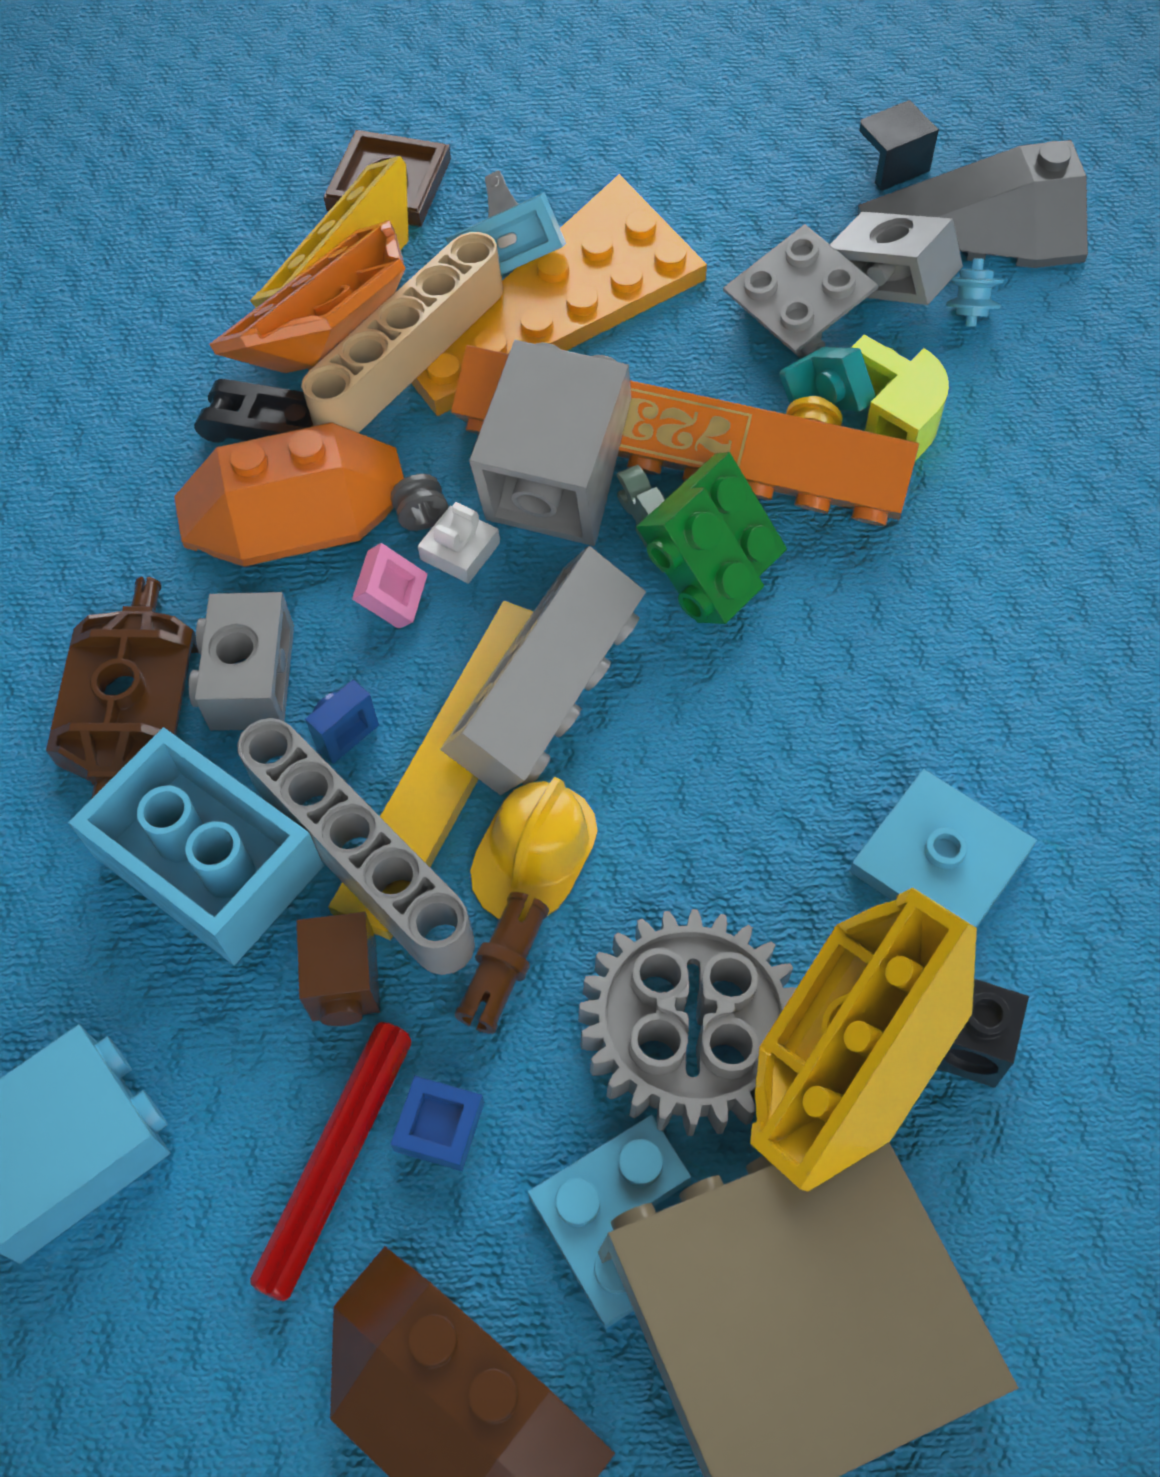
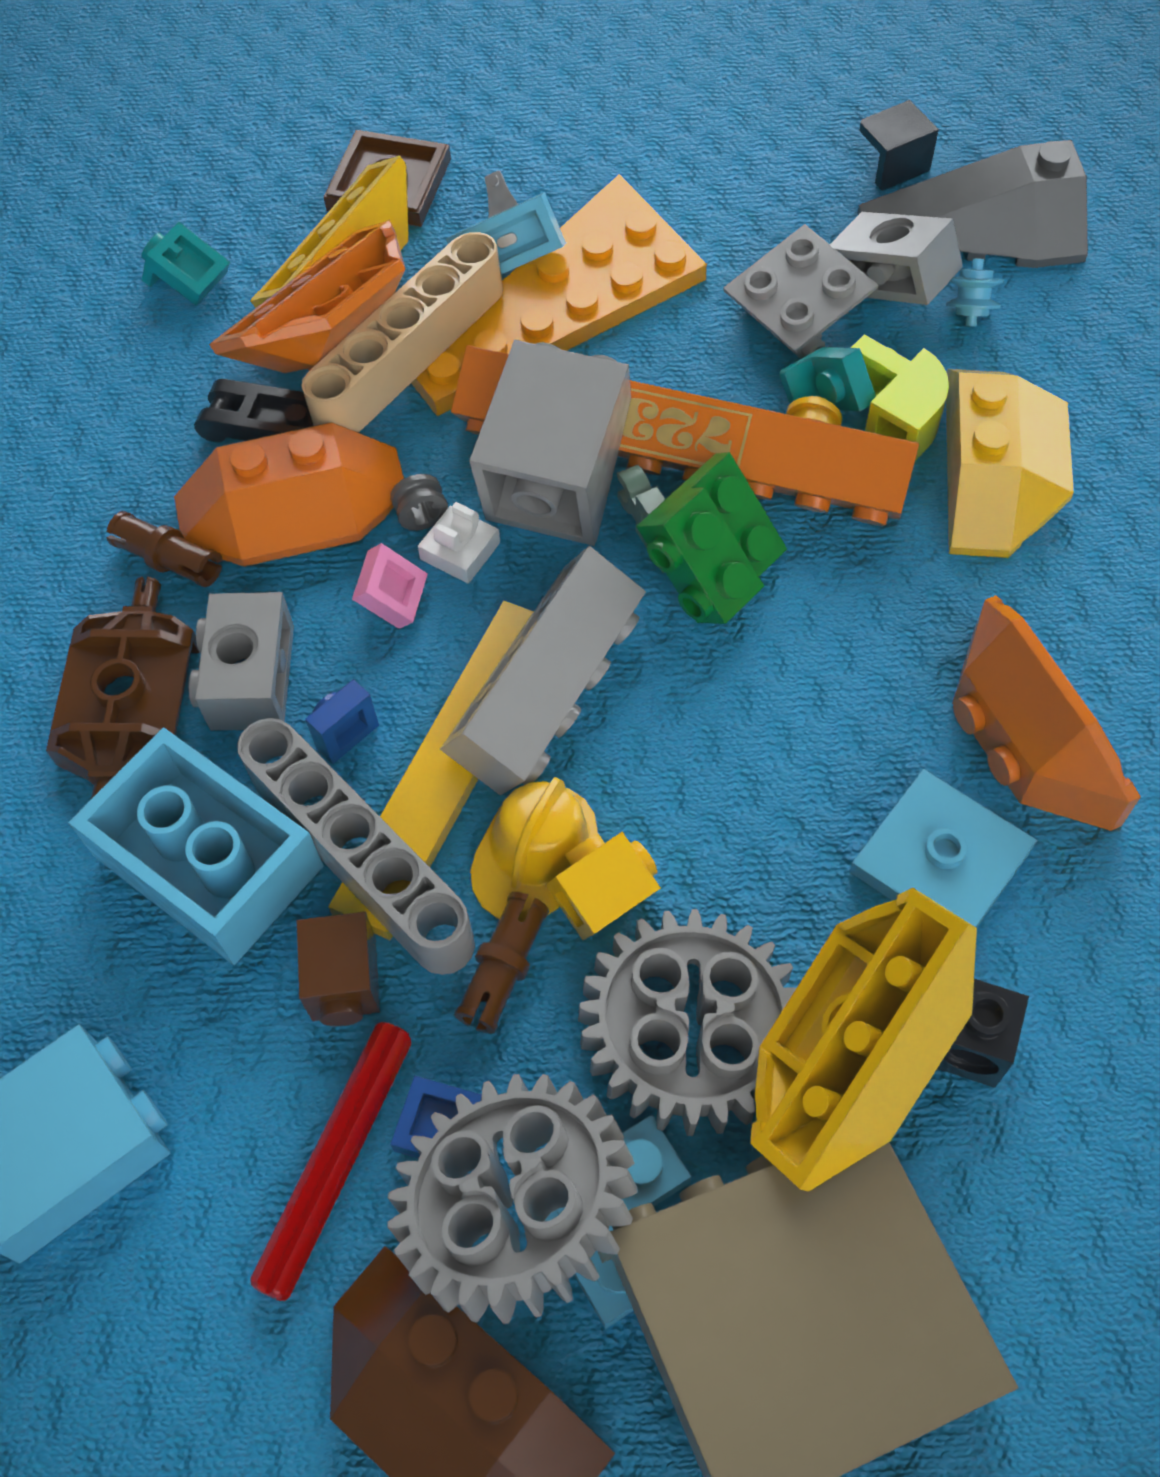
(164, 548): none -> reddish brown pin
(183, 263): none -> teal bracket
(447, 1211): none -> light grey gear
(603, 882): none -> yellow brick
(1003, 461): none -> yellow wedge
(1037, 725): none -> orange wedge

